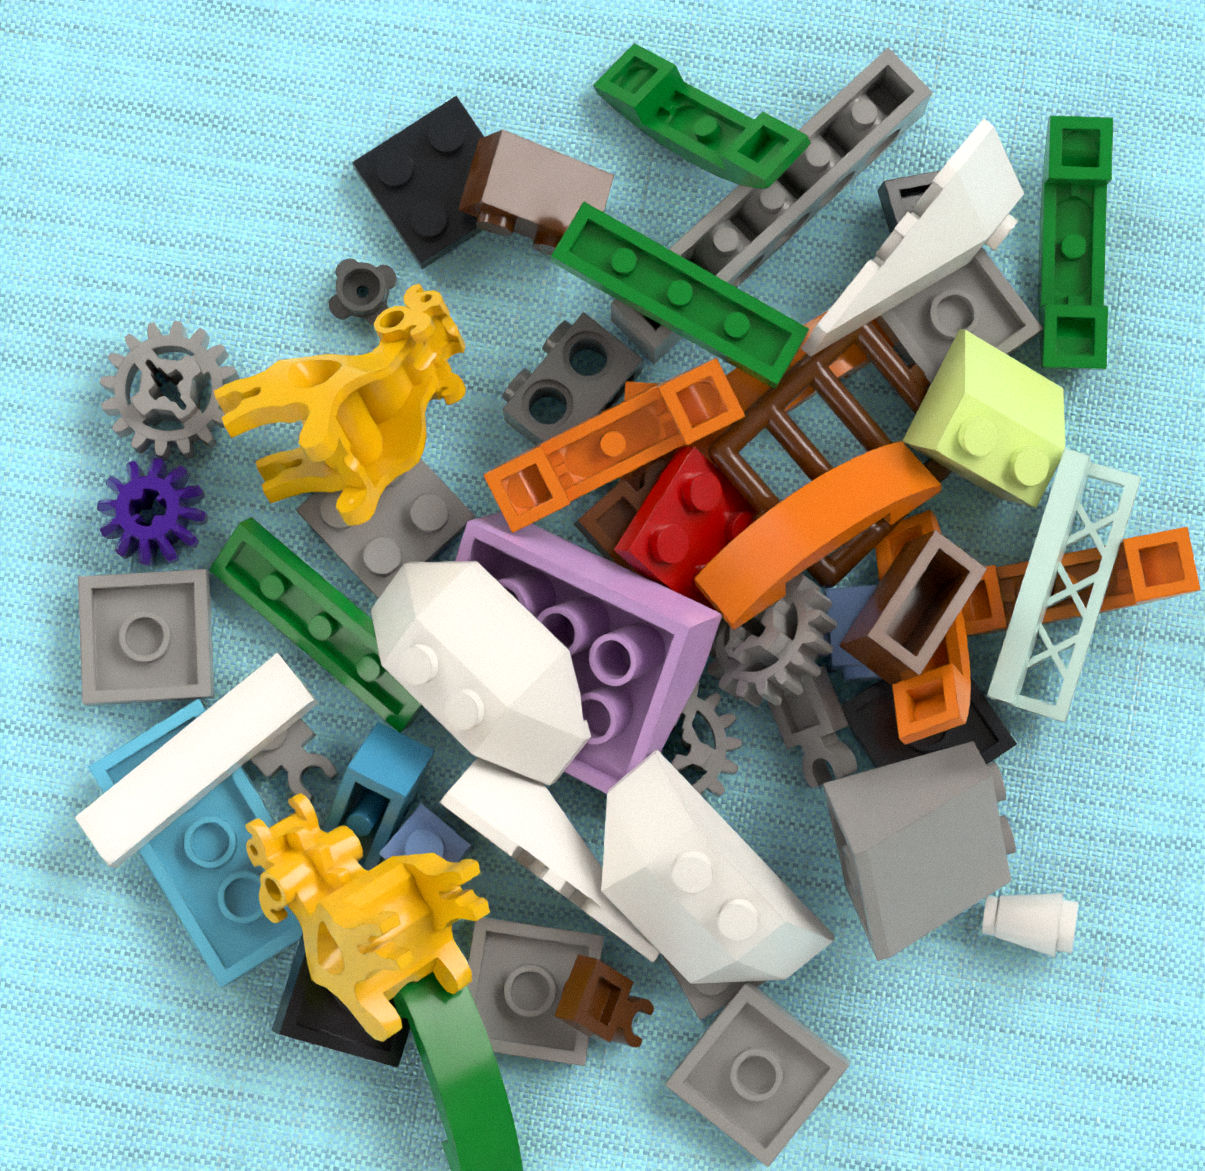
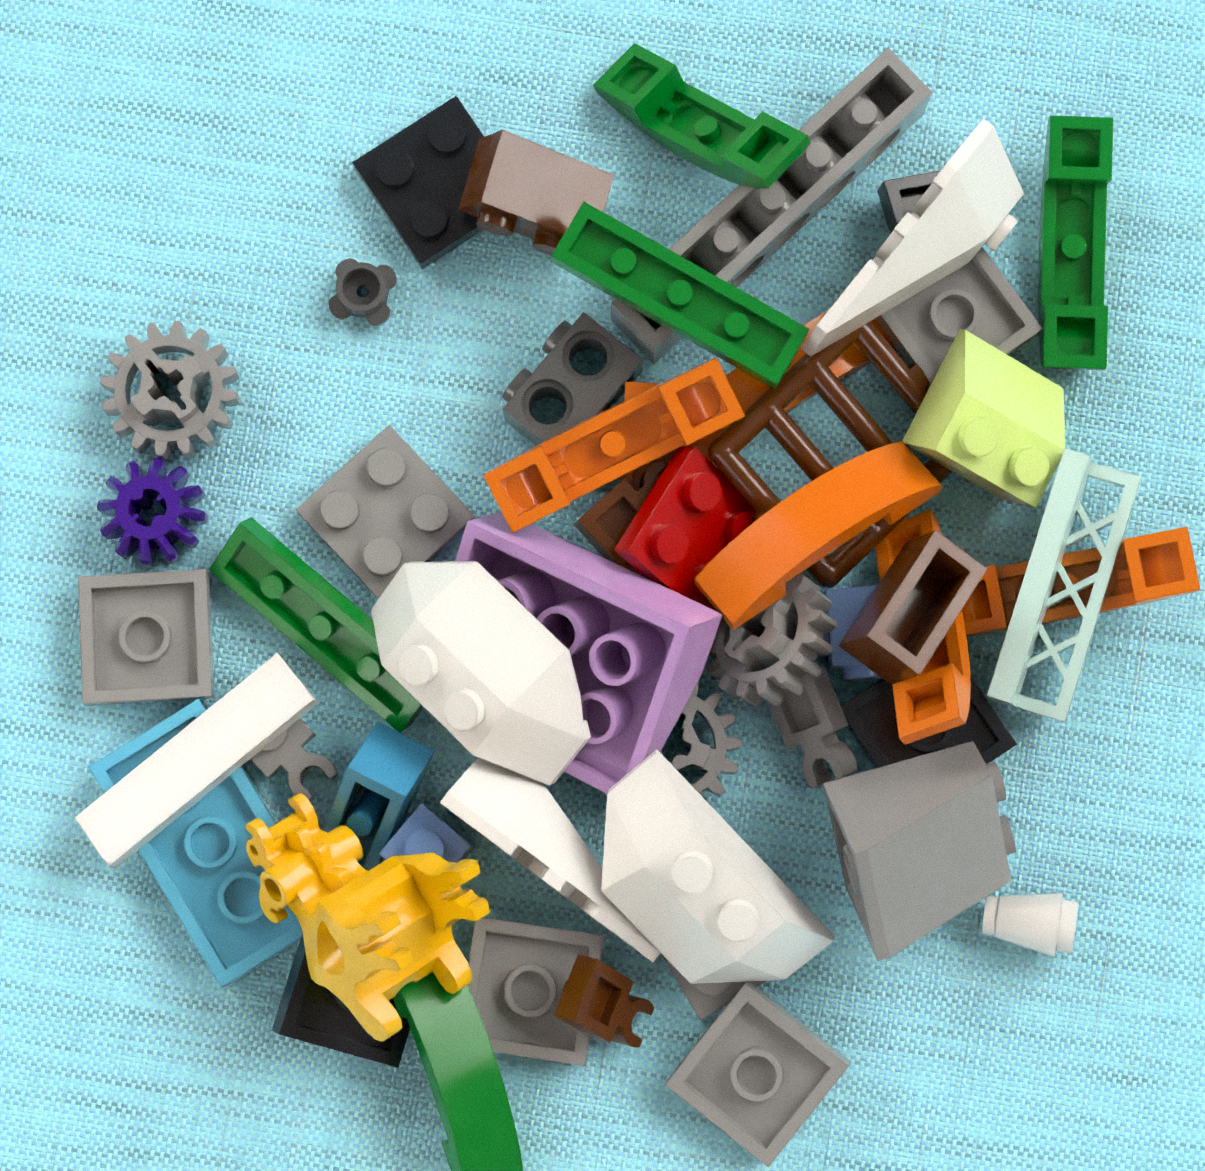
(356, 410): yellow animal -> none

